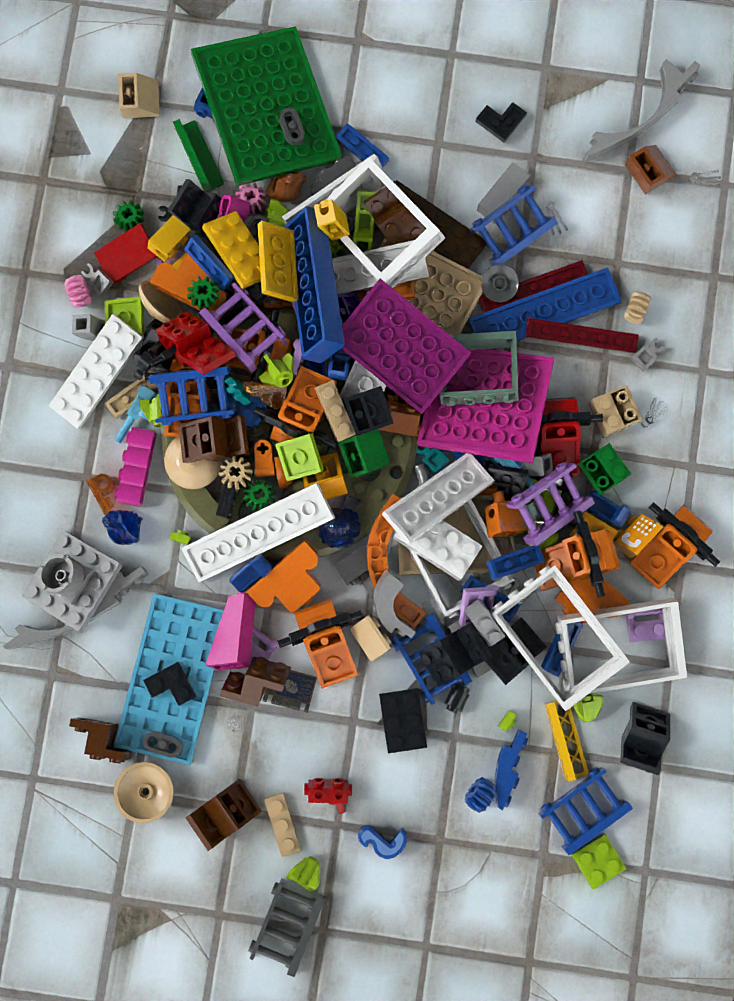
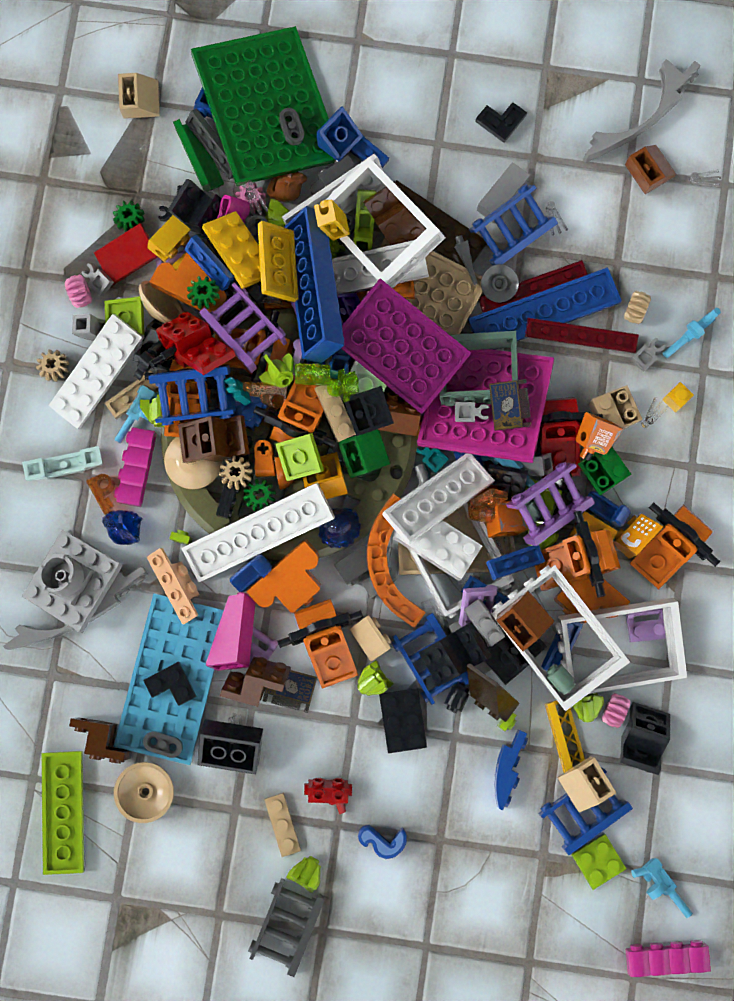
(45, 365): none -> tan gear
(62, 465): none -> light aqua slope
(62, 812): none -> lime plate
(176, 584): none -> light nougat bracket
(209, 140): none -> dark grey plate
(223, 814): reddish brown bracket -> none
(230, 746): none -> black brick
(252, 194): none -> clear piece
(312, 374): none -> clear neon green hips
(338, 134): none -> blue slope
(344, 385): none -> clear neon green hips
(373, 680): none -> lime brick
(384, 596): light grey arch -> none
(464, 252): none -> dark grey piece
(467, 411): none -> light grey plate
(480, 795): blue gear -> none
(483, 506): none -> clear orange plate
(490, 695): none -> dark brown slope
(509, 404): none -> clear smoke piece
(525, 620): none -> dark orange slope
(560, 678): none -> sand green brick
(586, 784): none -> tan slope
(596, 435): none -> orange torso
(616, 710): none -> bright pink gear
(662, 883): none -> medium azure piece
(667, 960): none -> dark pink brick
(678, 397): none -> yellow brick
(695, 330): none -> medium azure piece

